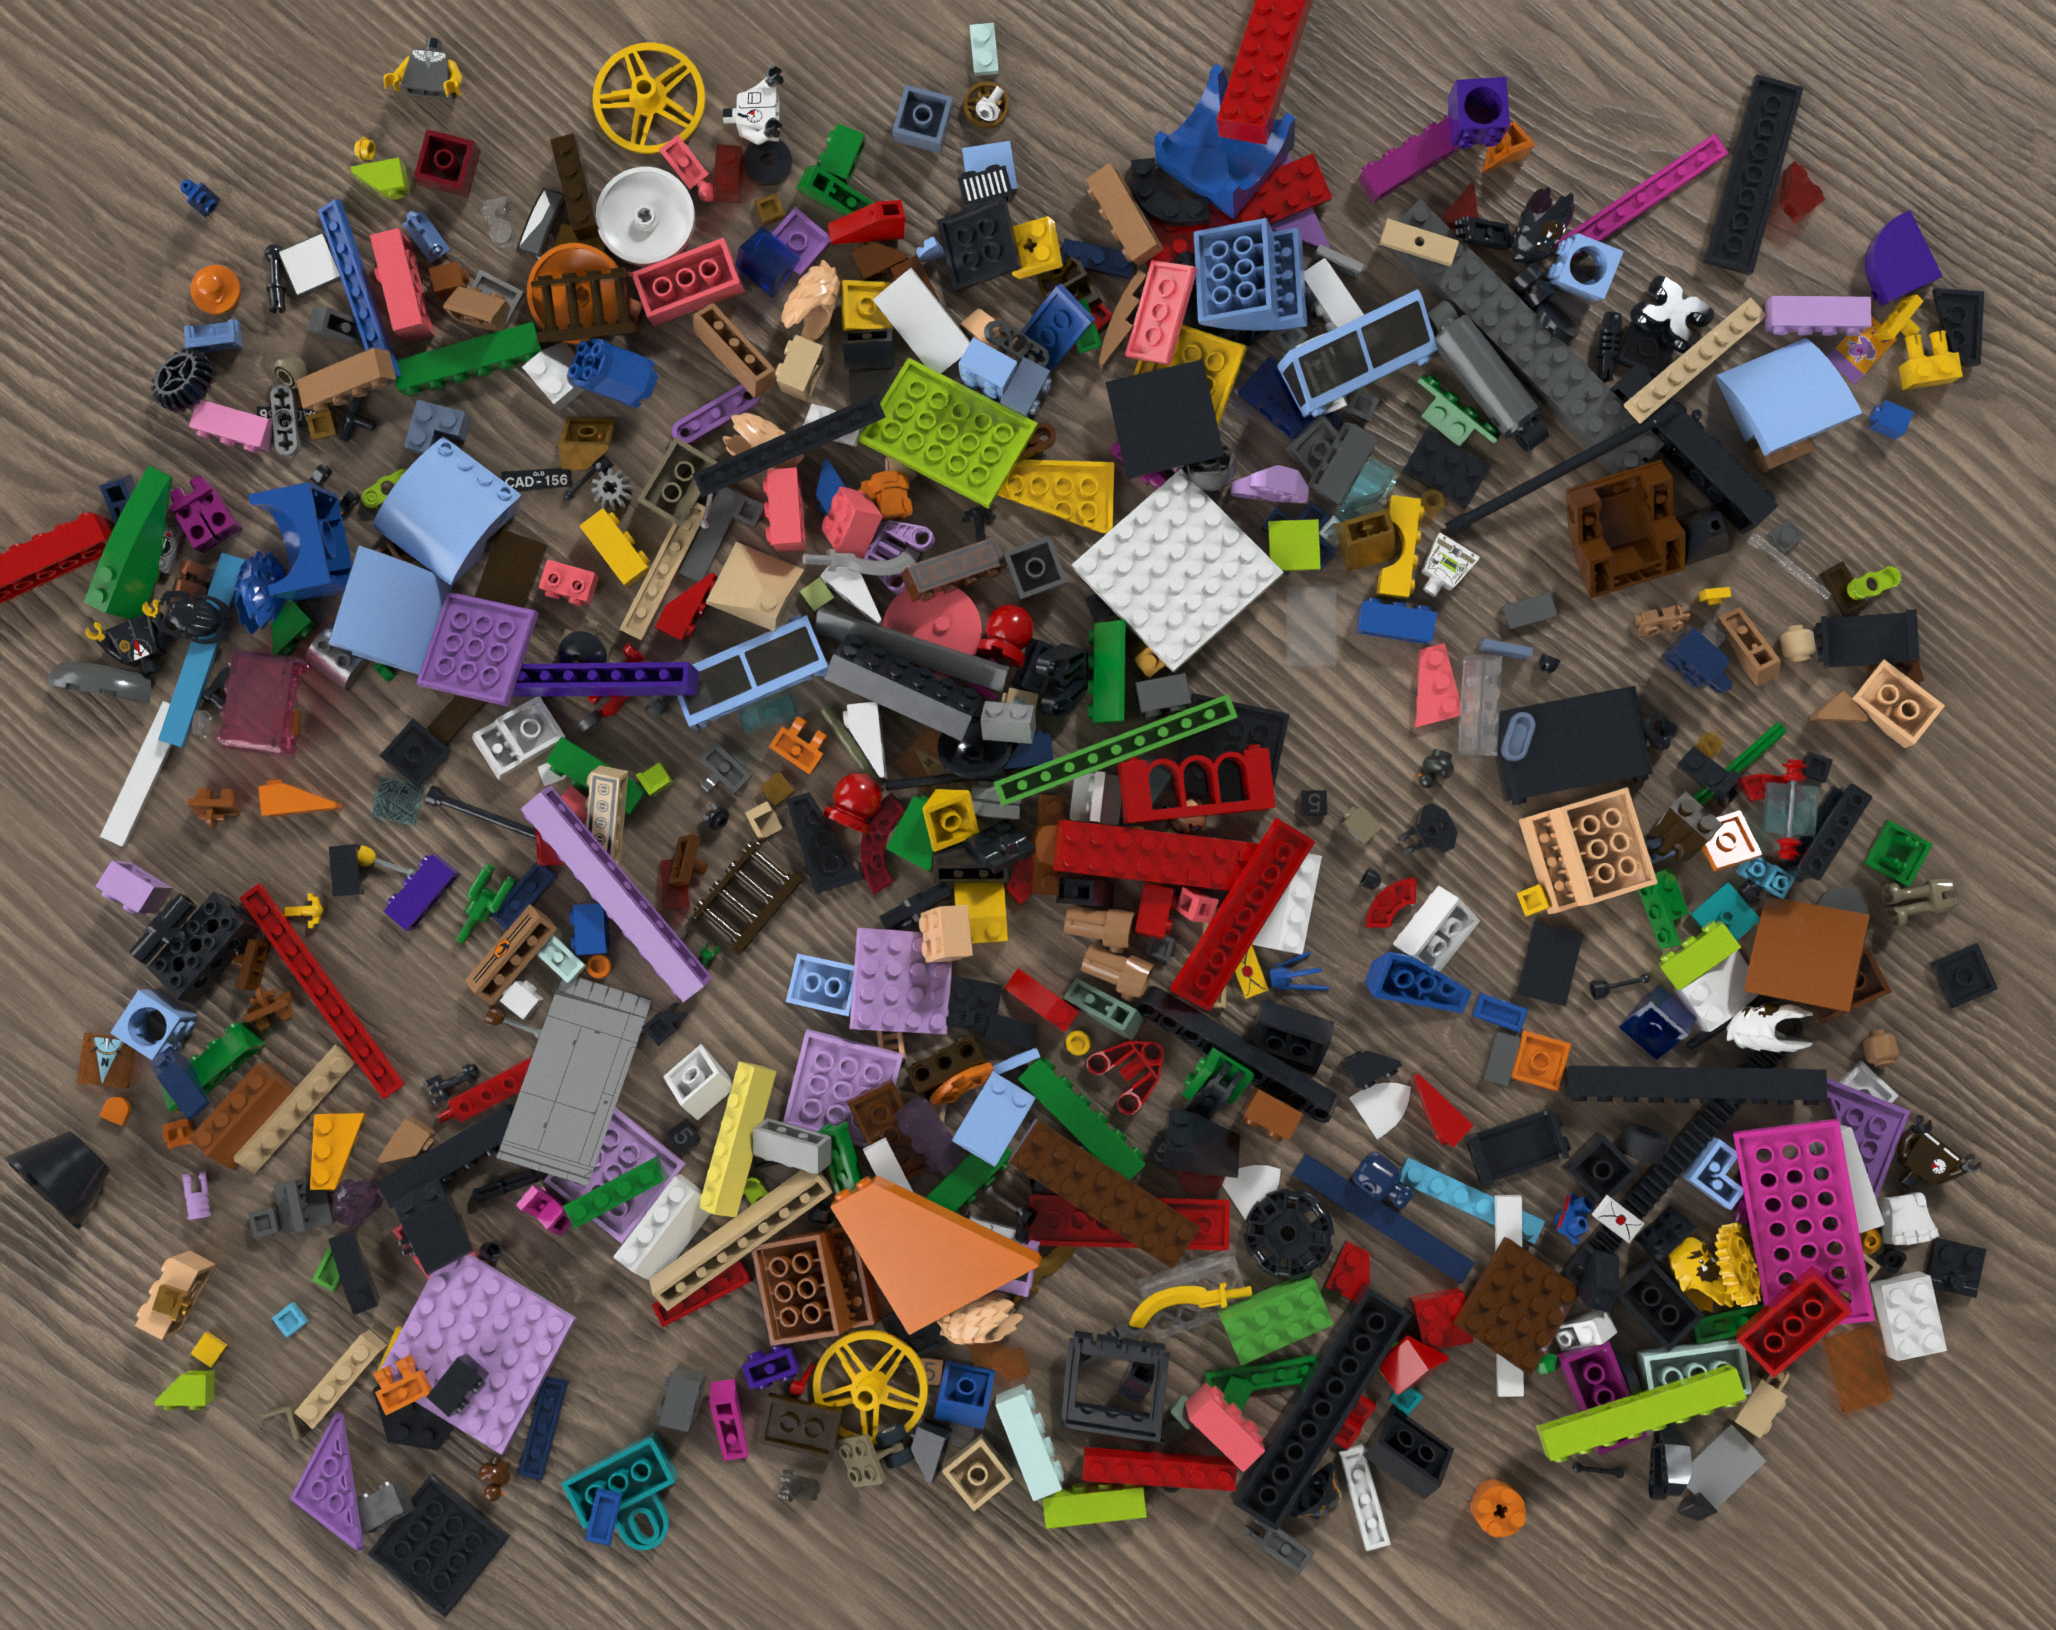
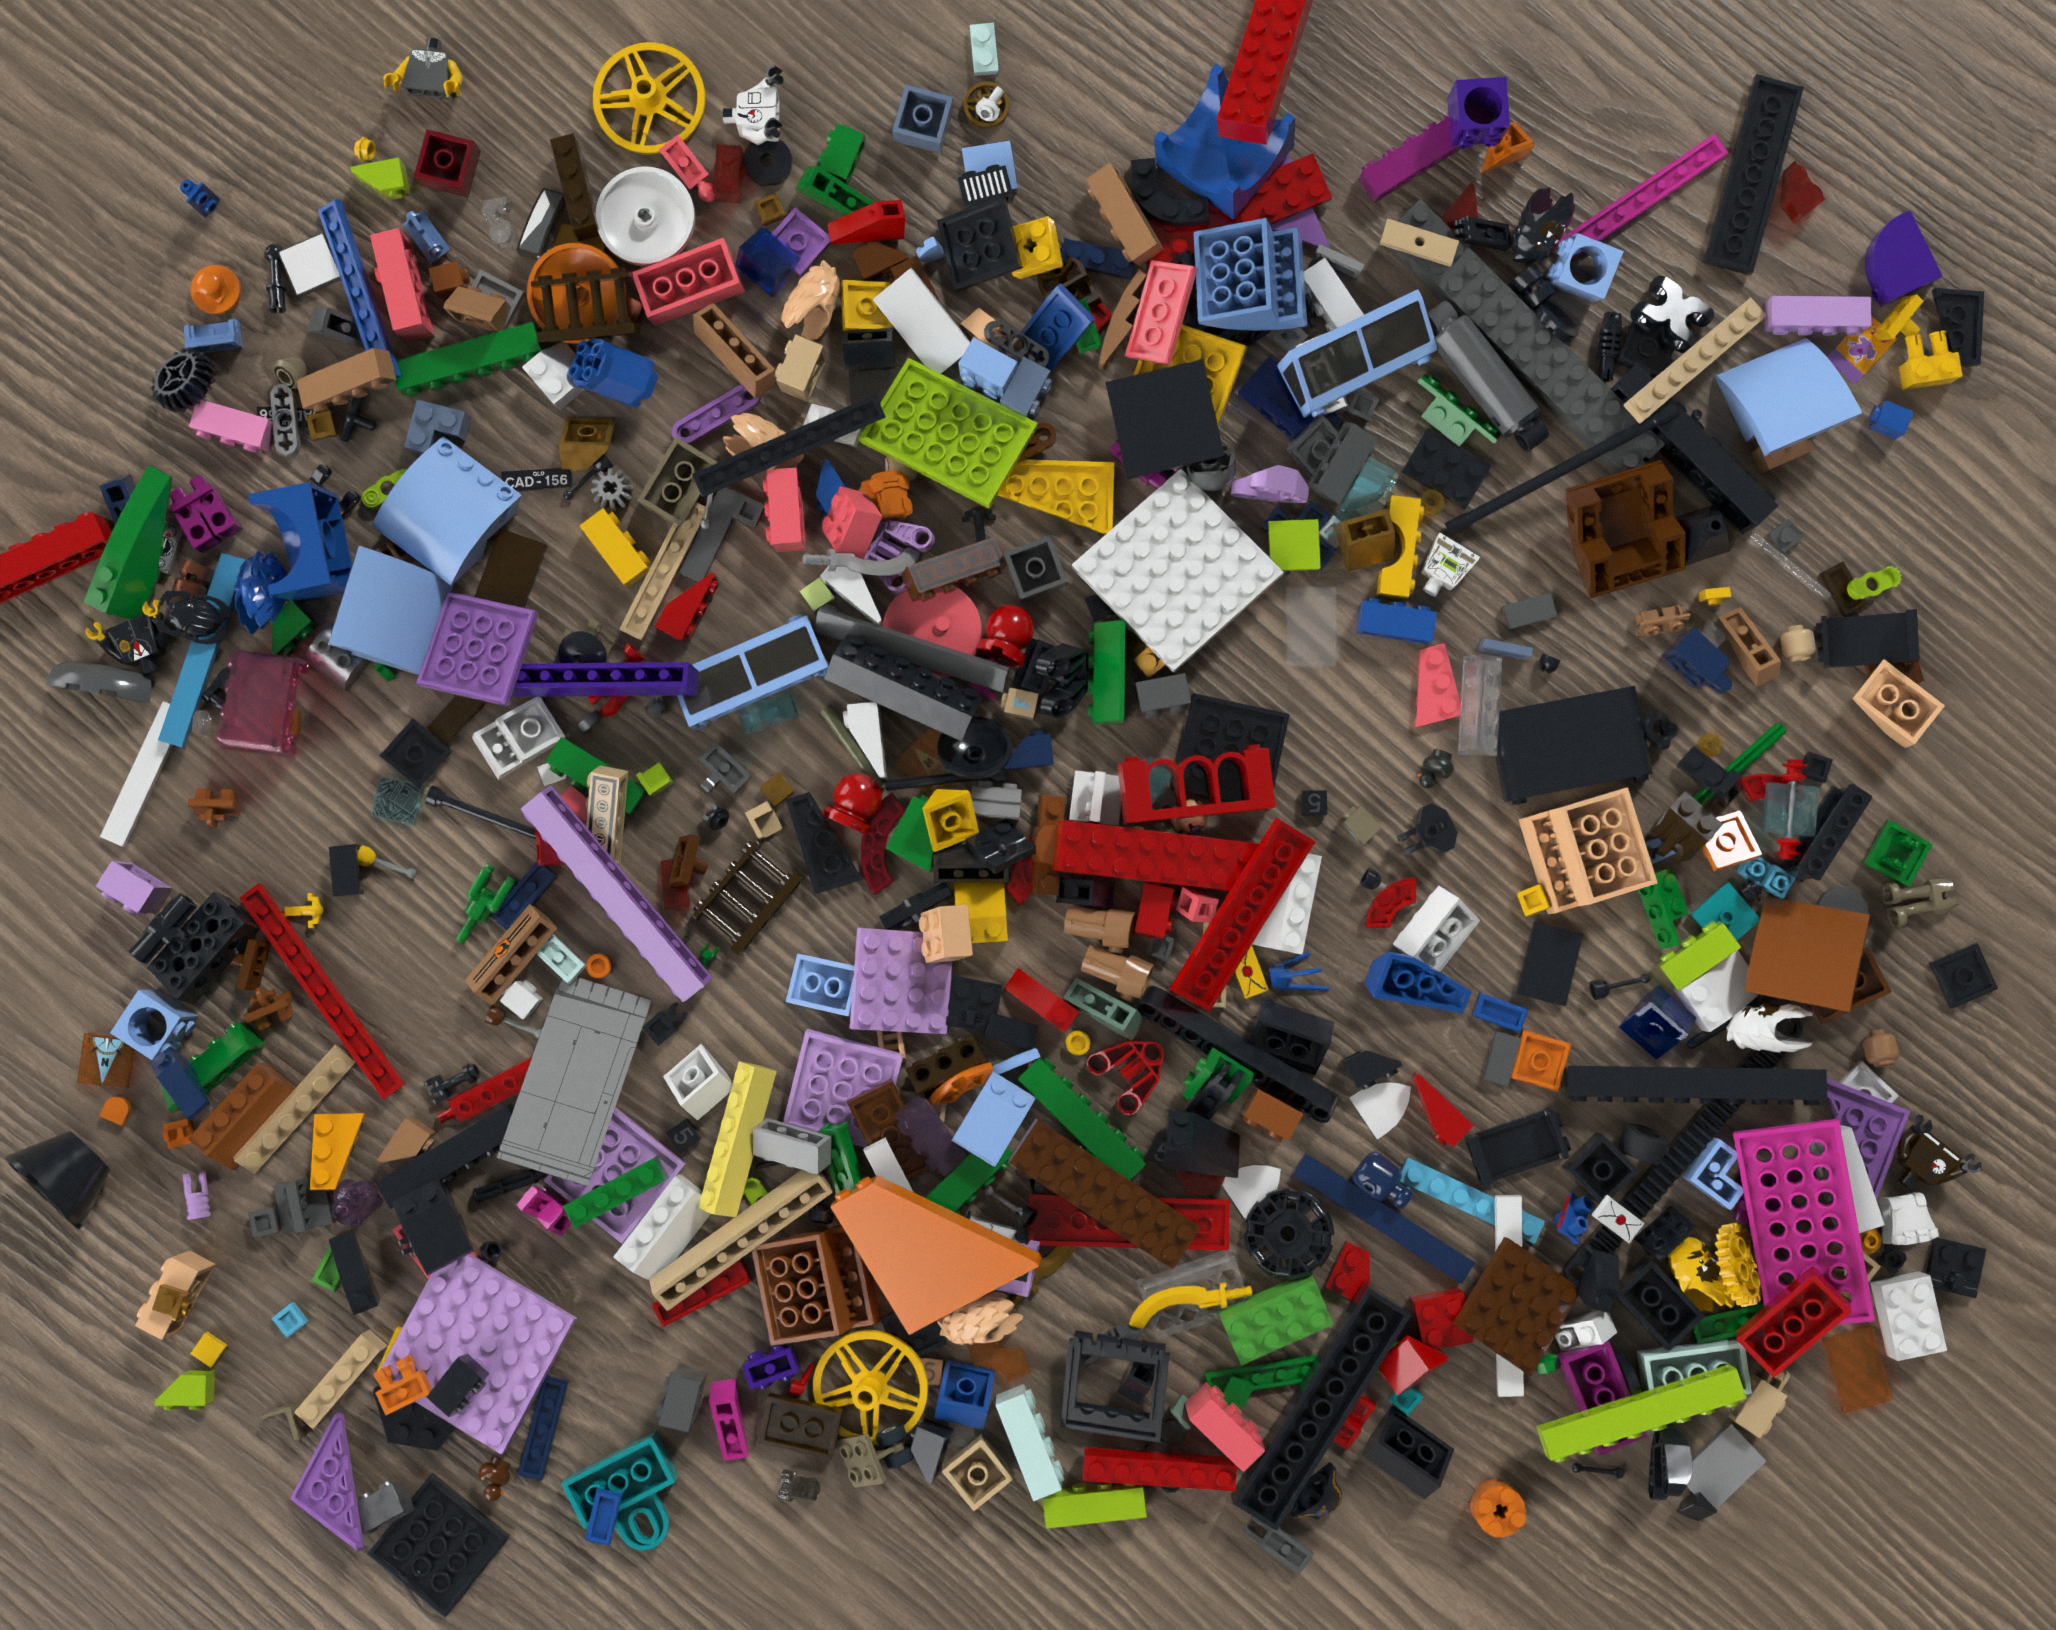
(286, 799): orange slope -> none
(421, 892): dark purple brick -> none
(568, 583): coral brick -> none
(590, 929): blue brick -> none
(755, 586): tan slope -> none
(795, 749): orange plate -> none
(1008, 722): light grey brick -> none
(1114, 750): bright green brick -> none
(1364, 1498): white tile -> none
(1518, 736): sand blue tile -> none
(1839, 709): medium nougat slope -> none

